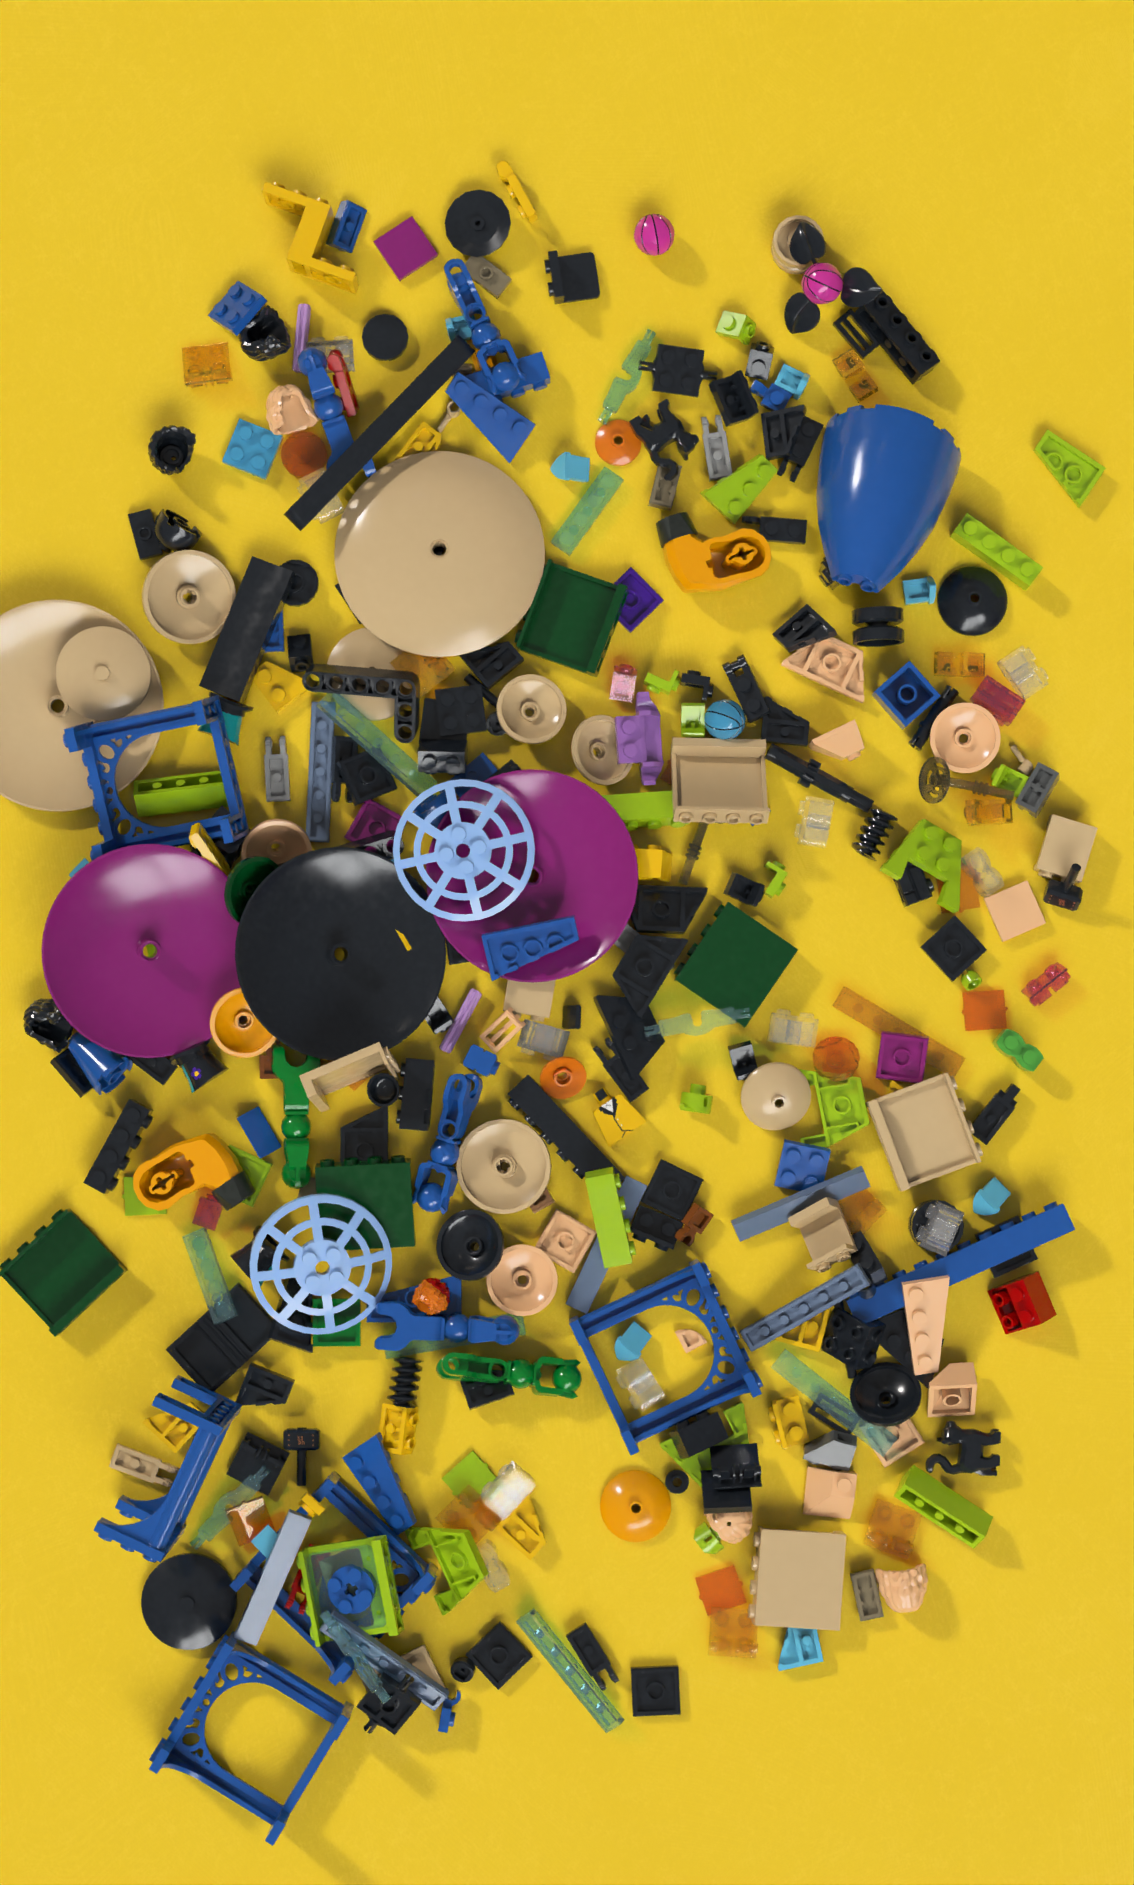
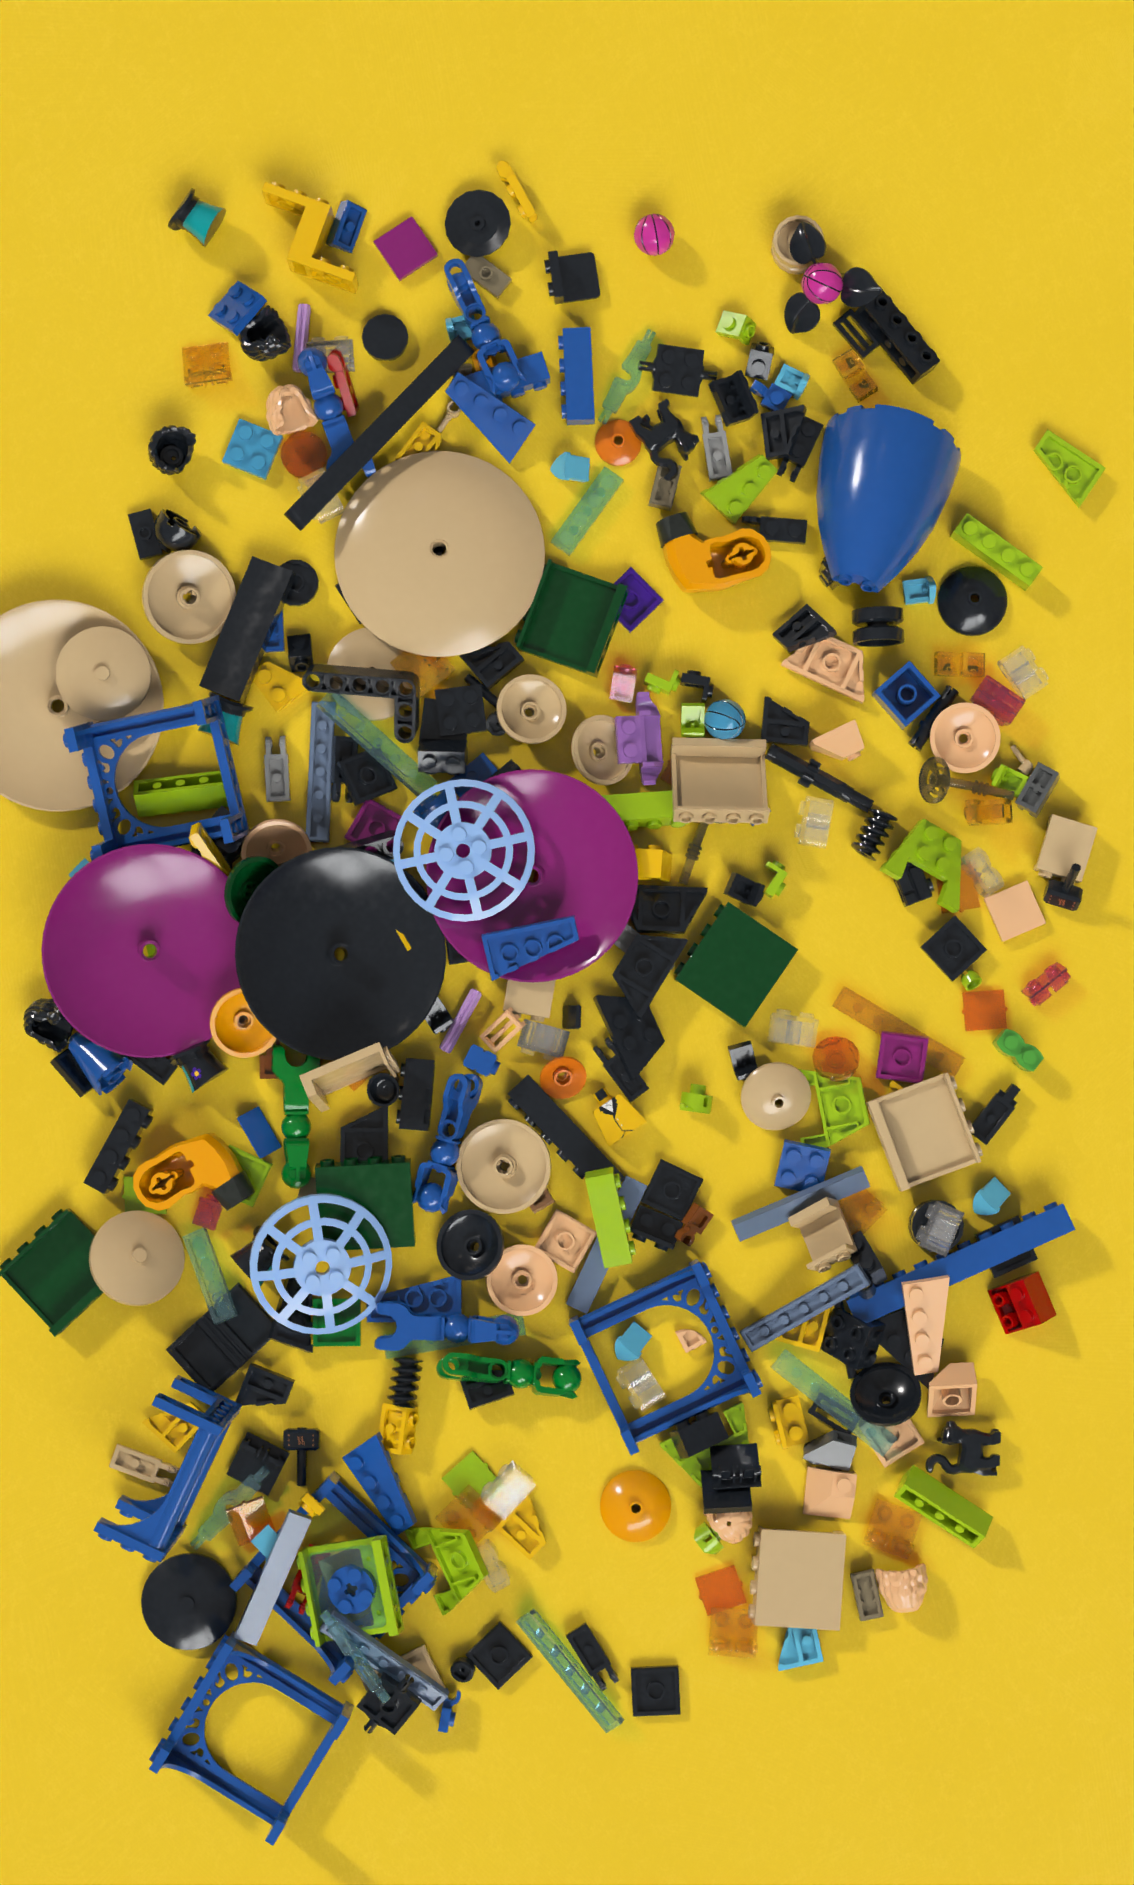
(136, 1258): none -> tan dish
(197, 218): none -> hat
(431, 1296): orange piece -> none
(578, 376): none -> blue brick
(677, 1474): black plate -> none
(709, 1019): clear light blue piece -> none
(747, 689): black plate -> none

